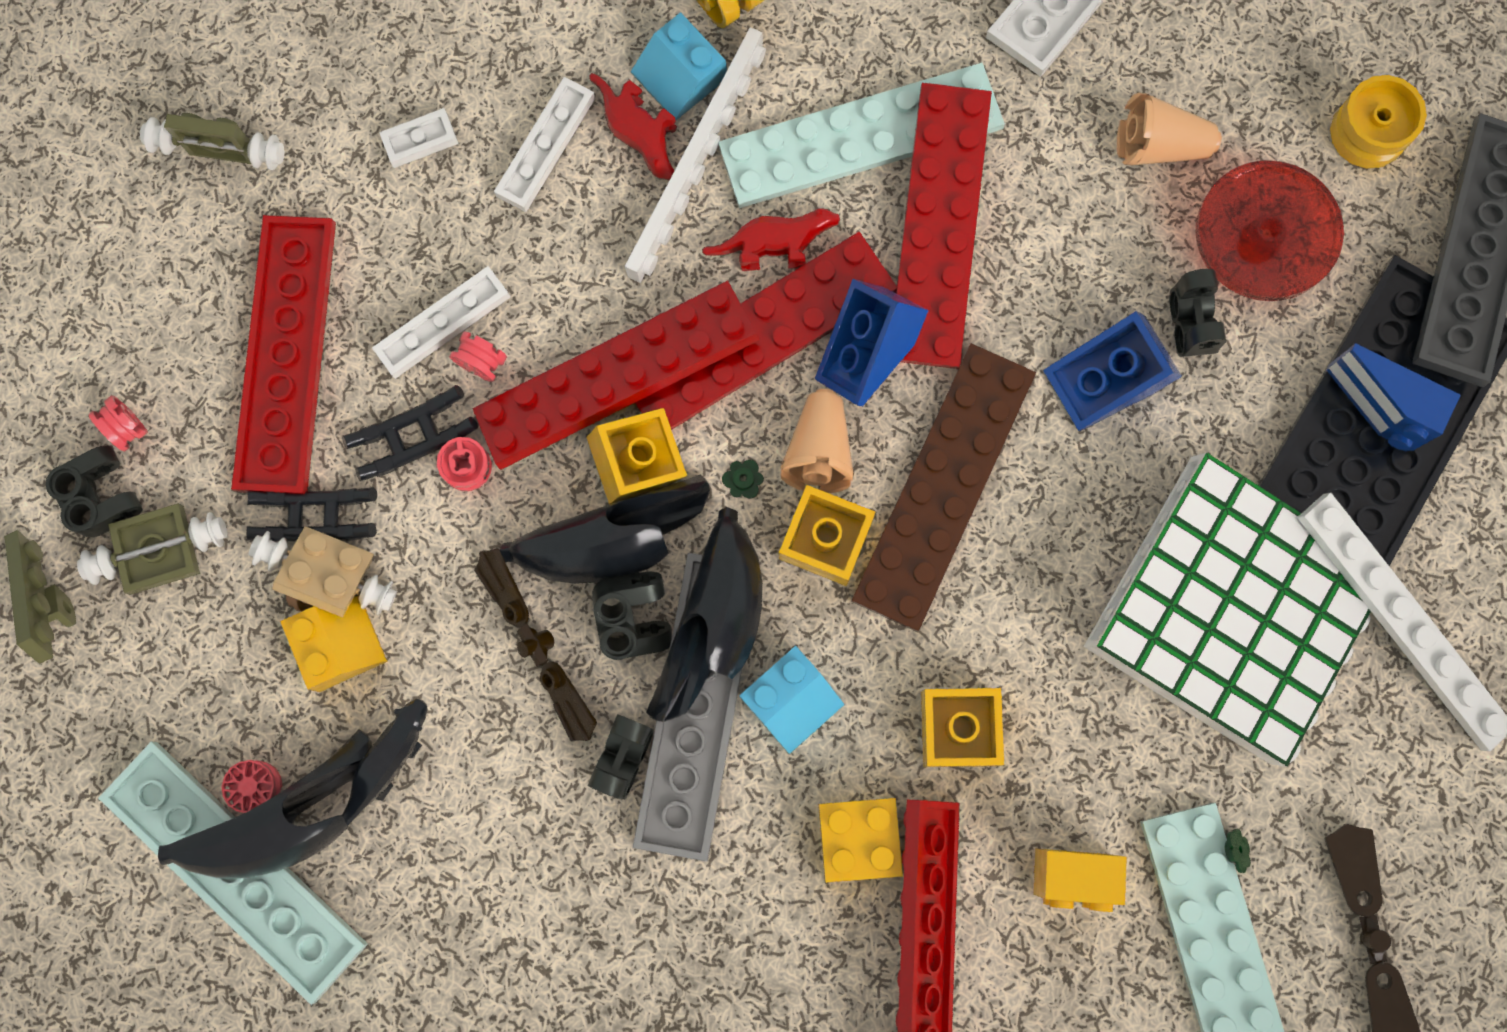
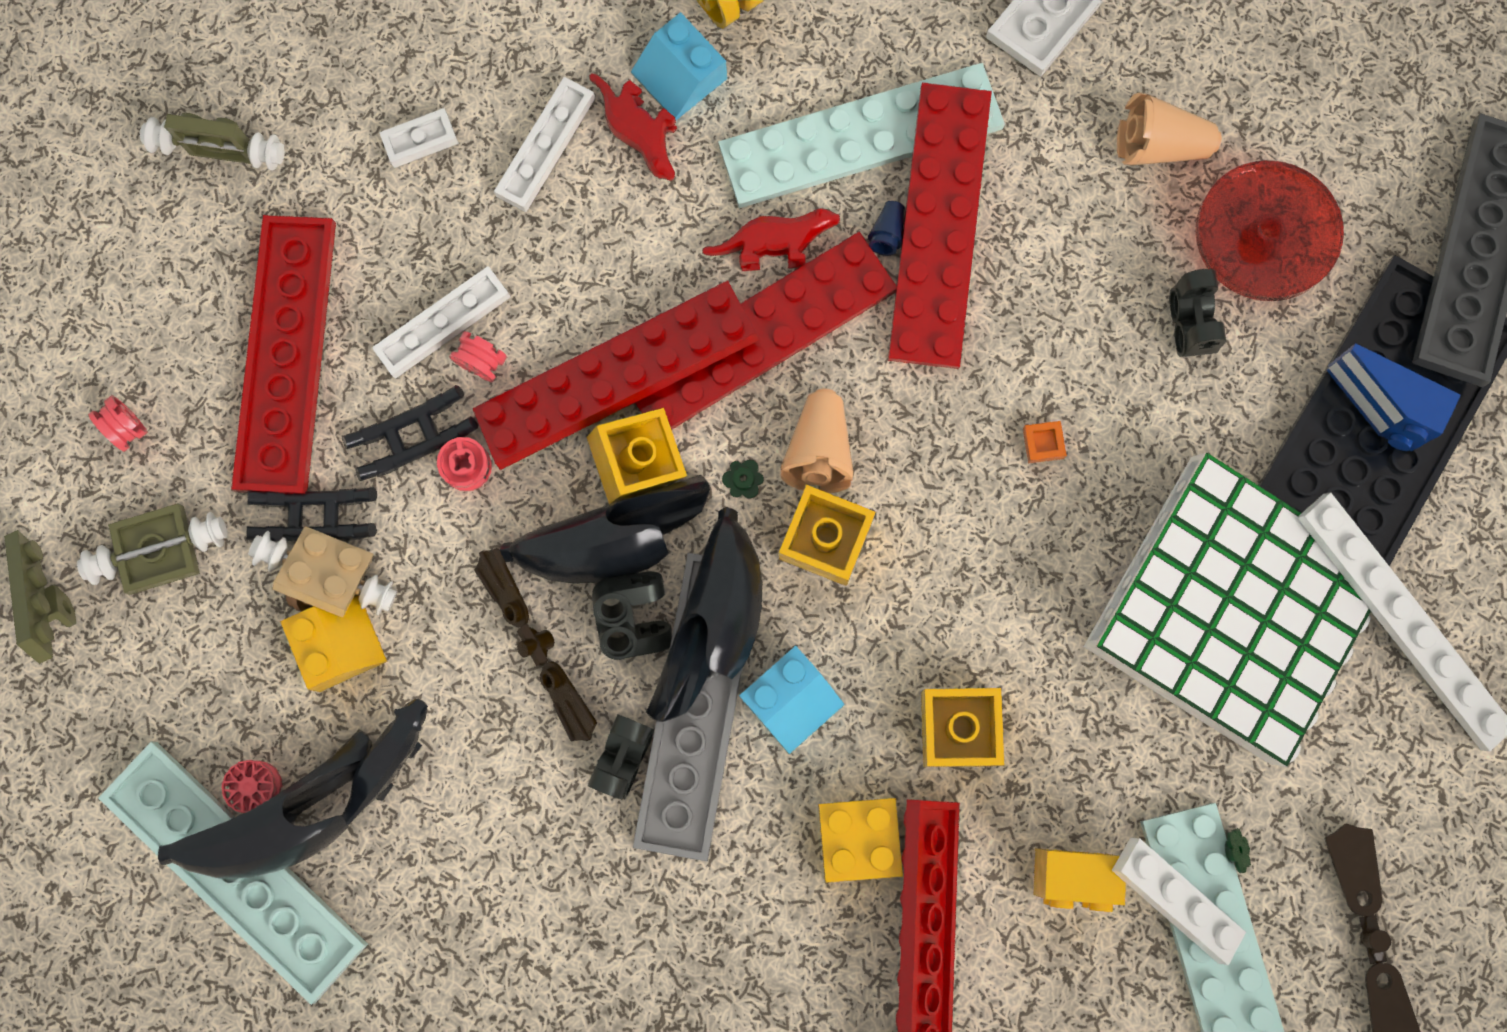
(83, 497): pearl dark grey piece -> none
(690, 167): white plate -> none
(868, 340): blue slope -> none
(888, 229): none -> dark blue cone
(943, 488): reddish brown plate -> none
(1044, 442): none -> orange plate
(1112, 371): blue slope -> none
(1178, 901): none -> white plate
(1378, 121): yellow wheel -> none

